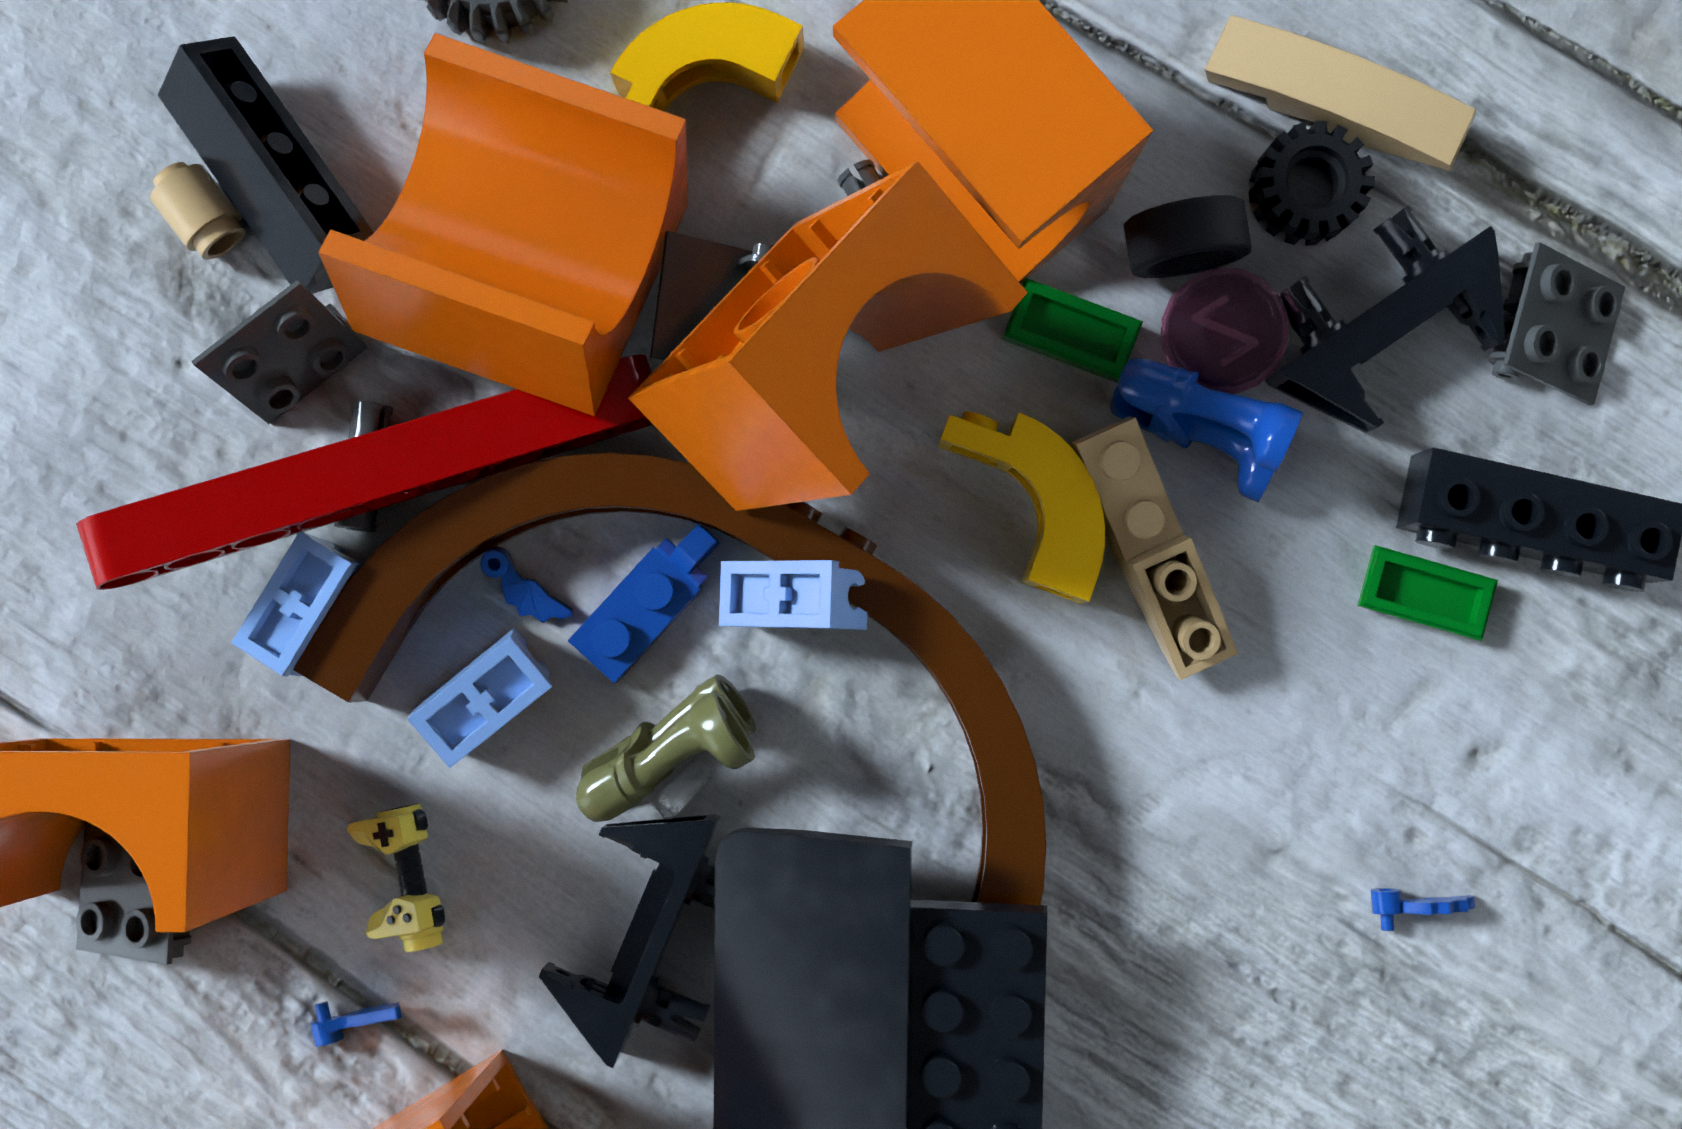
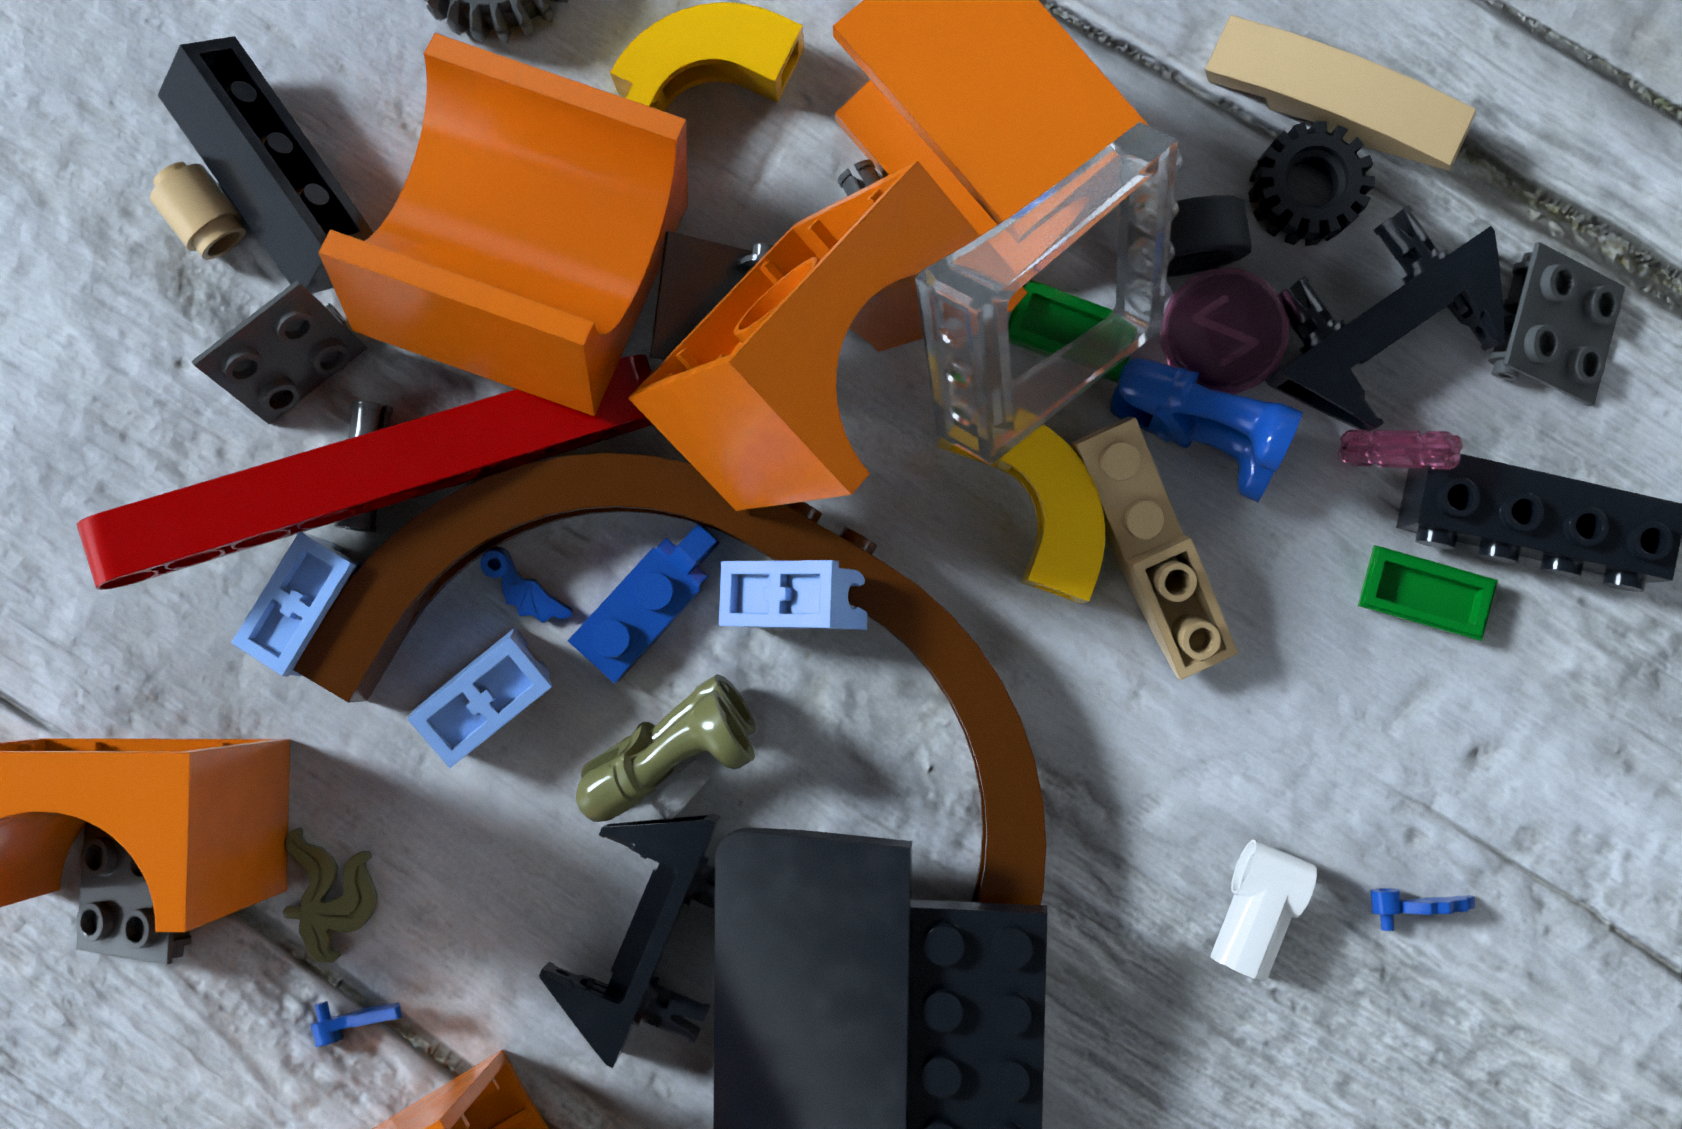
(341, 914): none -> olive piece
(416, 914): light yellow piece -> none
(969, 291): none -> clear windscreen
(1268, 893): none -> white piece
(1401, 449): none -> clear pink axle

